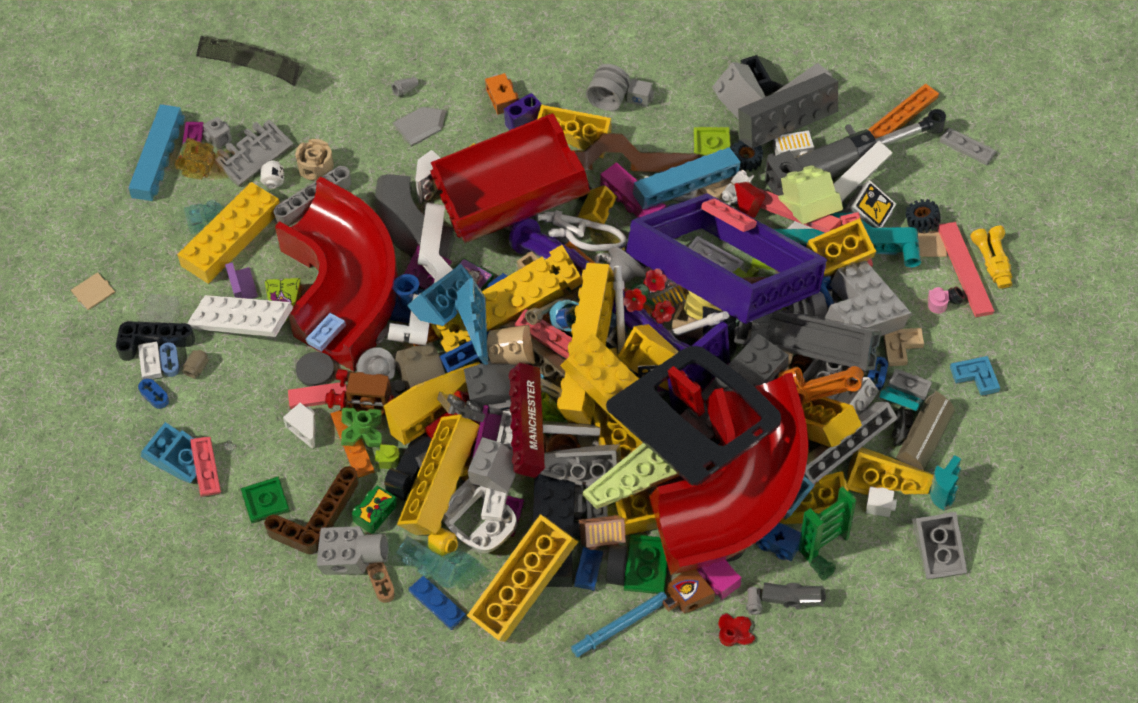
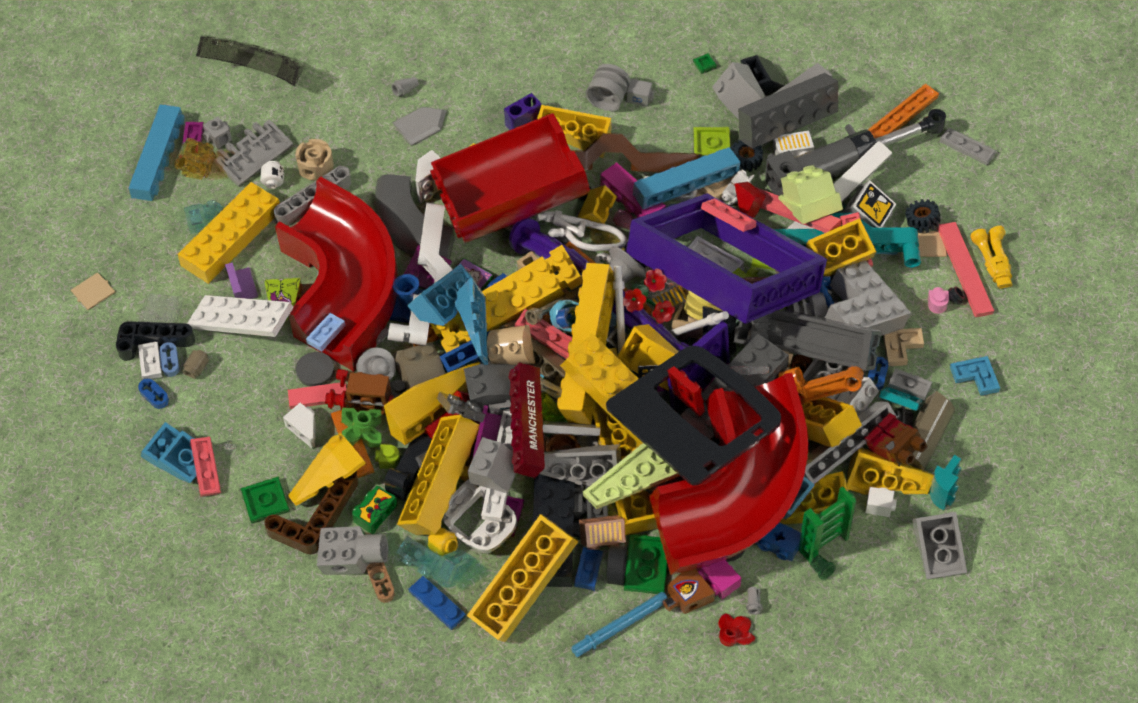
(332, 462): none -> yellow wedge
(500, 92): orange brick -> none
(623, 219): none -> clear pink cone
(704, 63): none -> green tile
(744, 370): none -> clear piece
(793, 594): dark grey piece -> none
(895, 441): none -> hips

